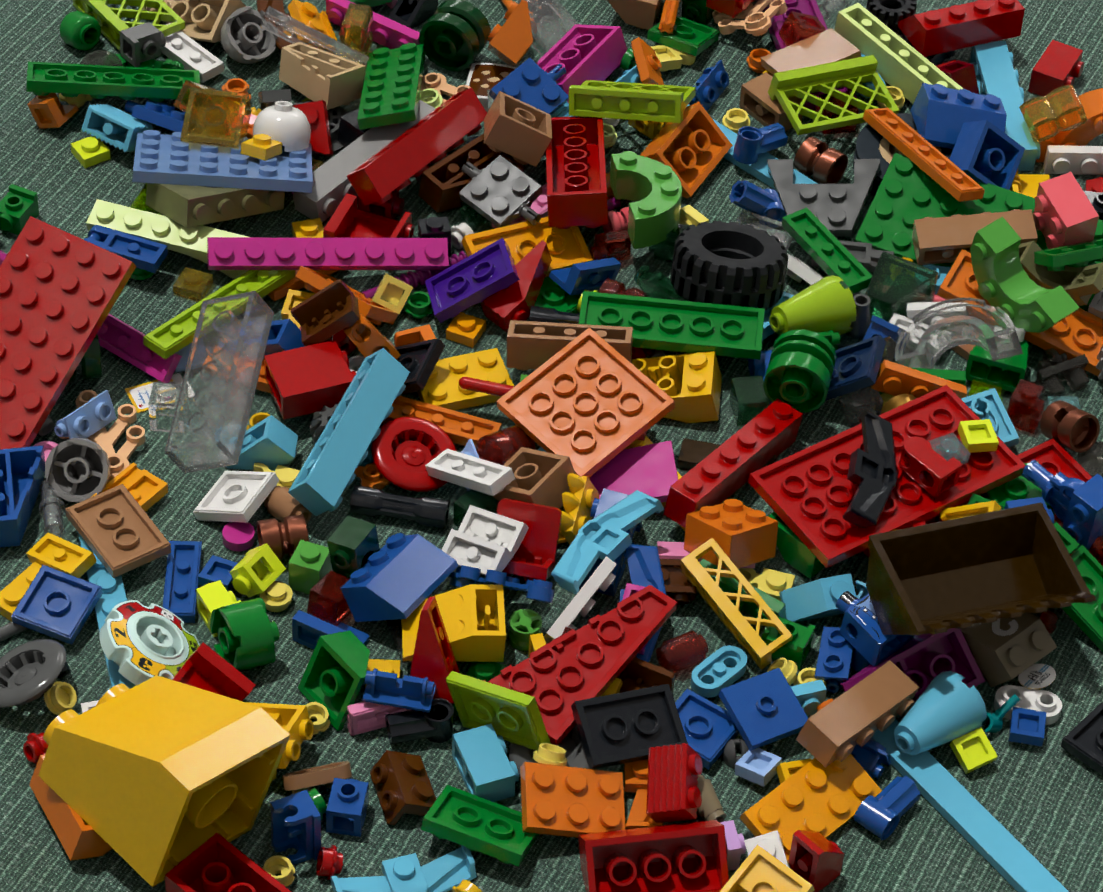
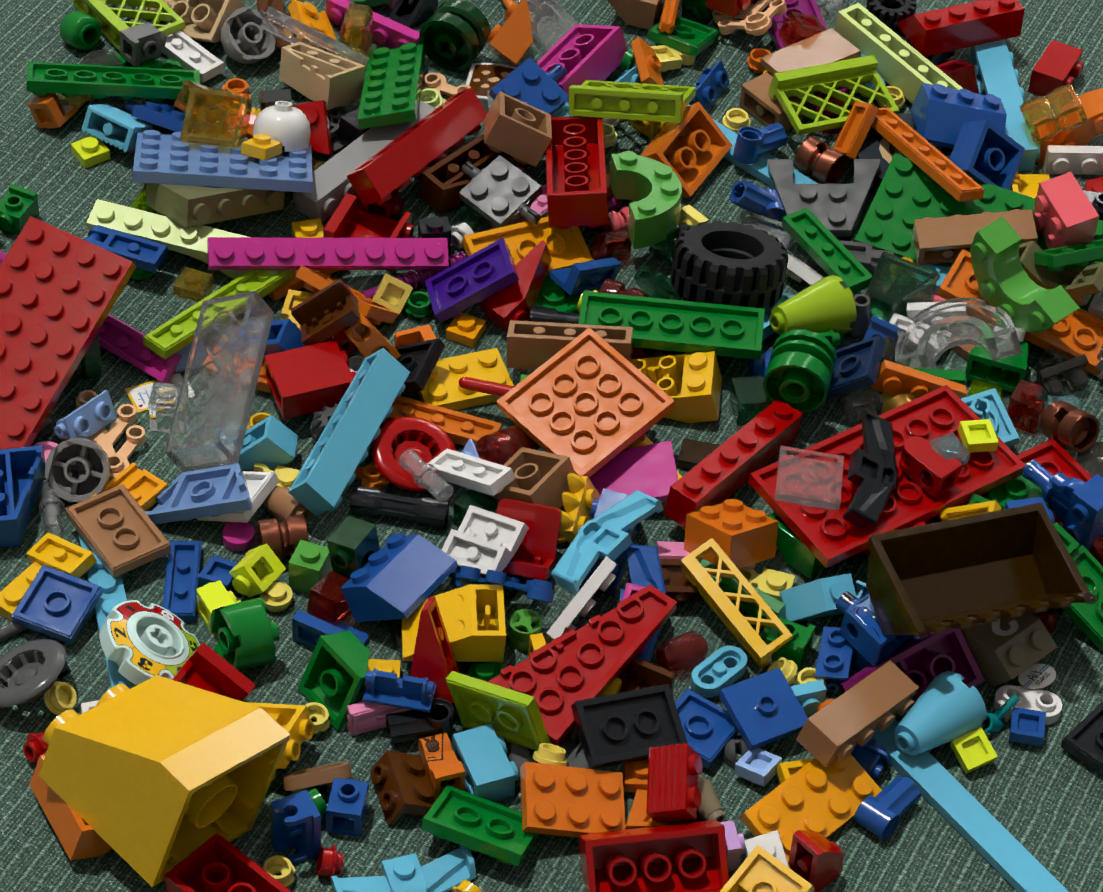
(203, 495): none -> medium blue wing
(426, 475): none -> clear pin
(441, 762): none -> orange leg
(809, 478): none -> clear tile
(856, 129): none -> orange tile

